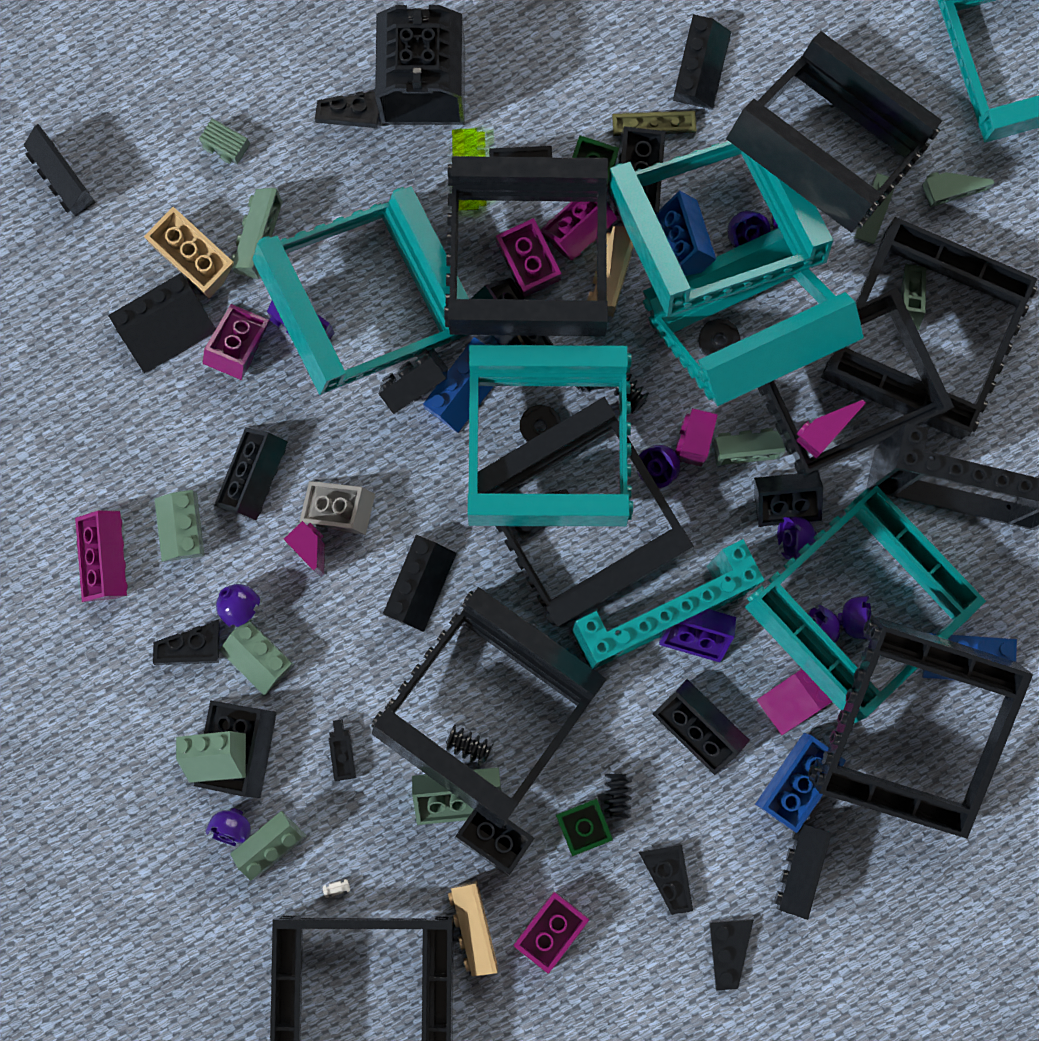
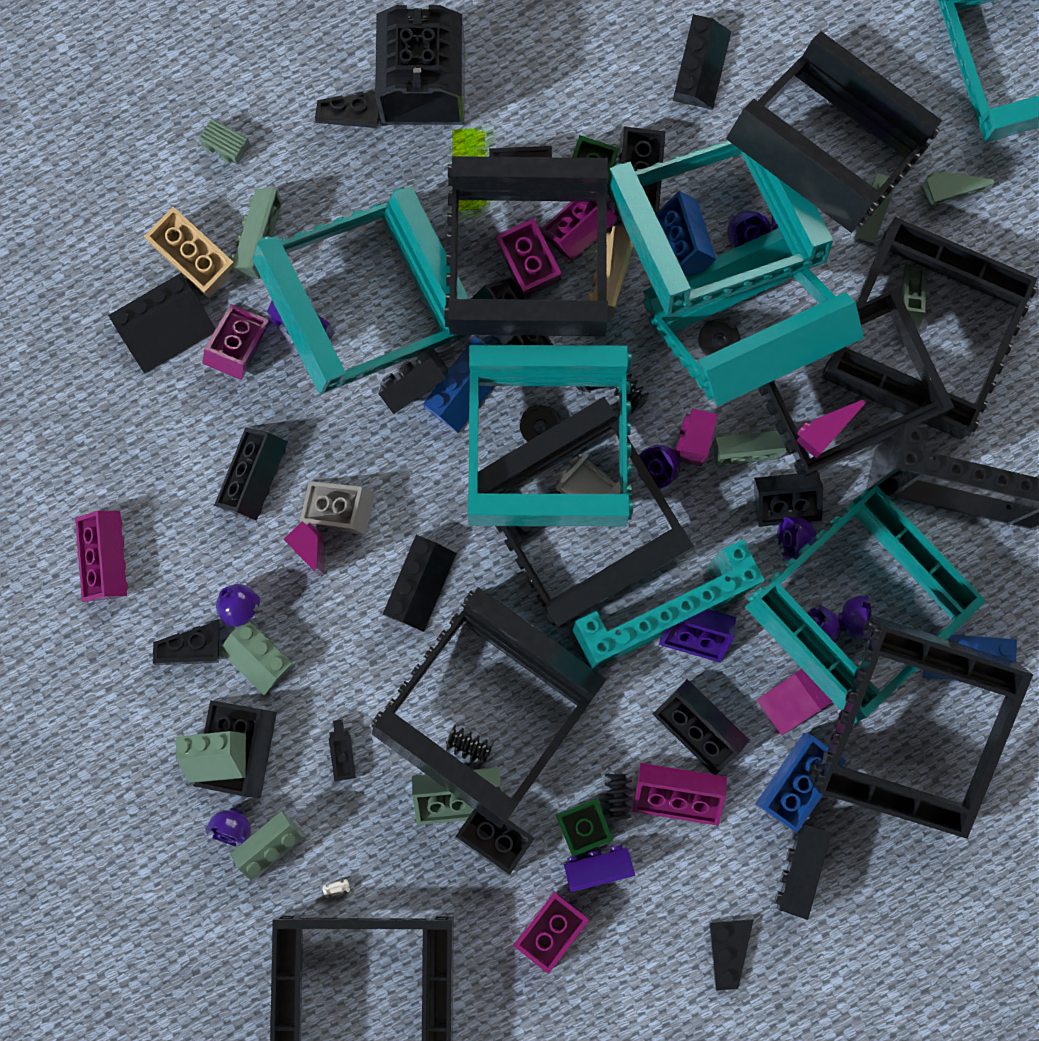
(57, 171): black slope -> none
(179, 526): sand green slope -> none
(474, 929): tan slope -> none
(586, 479): none -> light grey panel
(598, 868): none -> dark purple slope
(670, 876): black wing -> none
(671, 122): olive tile -> none
(679, 794): none -> magenta slope

